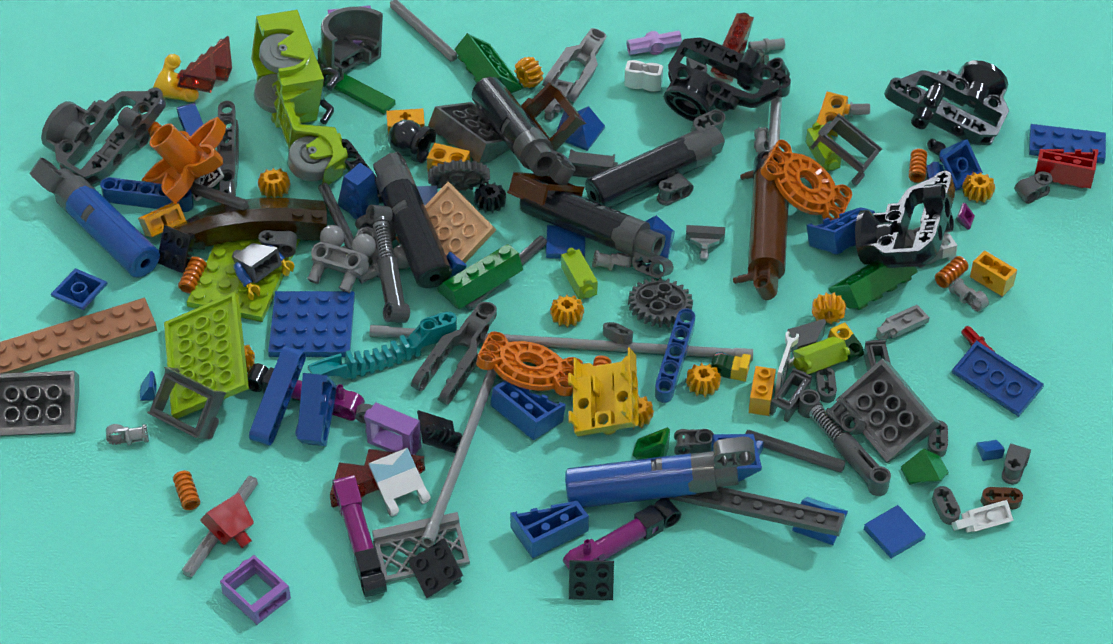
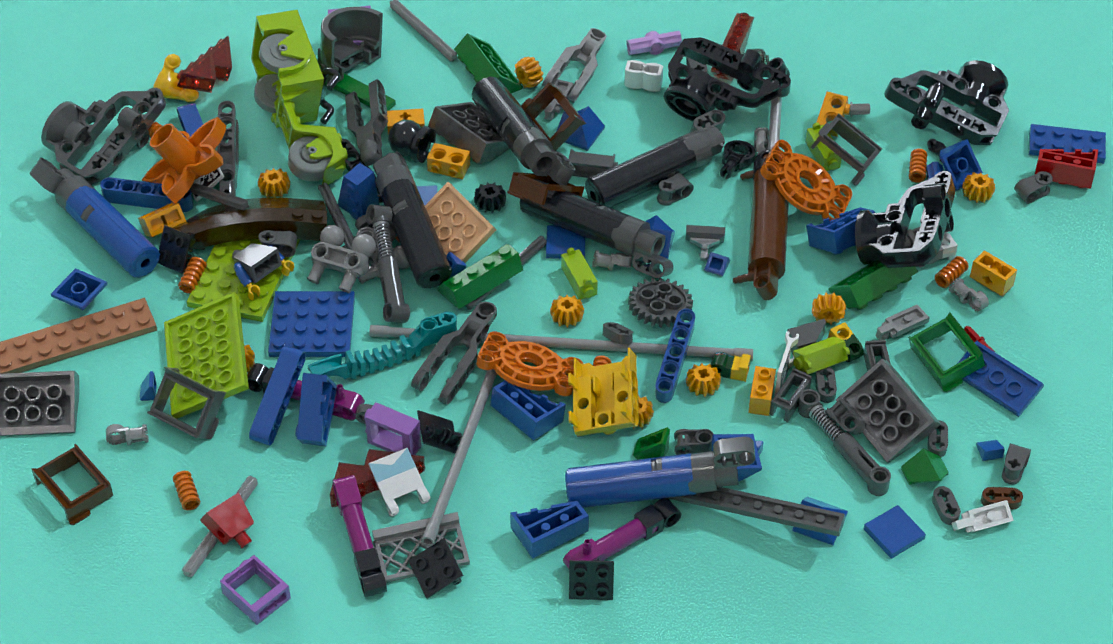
(80, 507): none -> reddish brown piece
(368, 136): none -> dark grey piece
(460, 174): dark grey gear -> none
(717, 264): none -> blue slope
(734, 160): none -> black pin
(767, 45): light grey pin -> none
(799, 452): dark grey axle -> none
(953, 376): none -> green piece
(965, 216): magenta slope -> none

